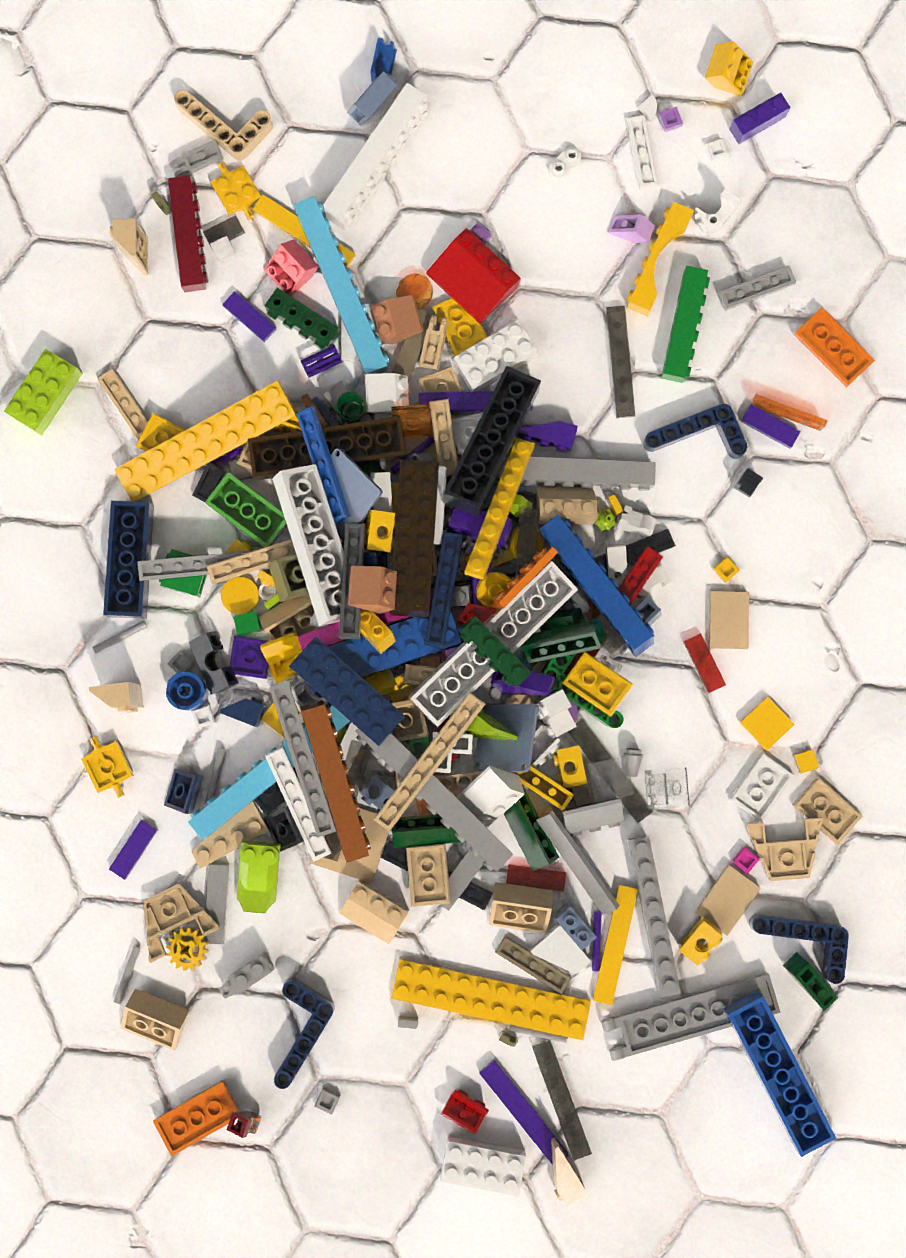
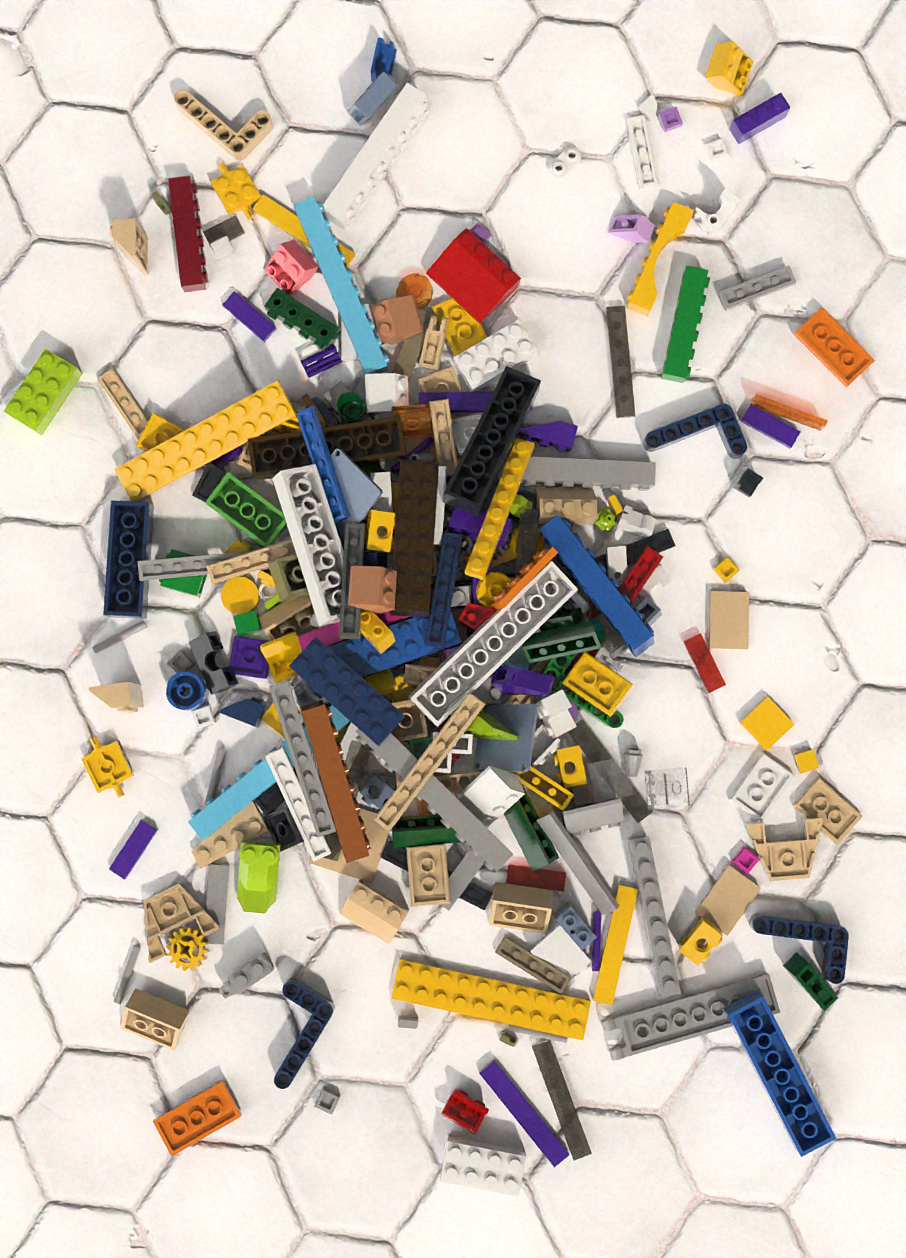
(183, 791): dark blue slope -> none
(197, 159): light grey hinge -> none
(247, 1123): dark red leg -> none
(491, 648): dark green brick -> none
(566, 1180): slope -> none

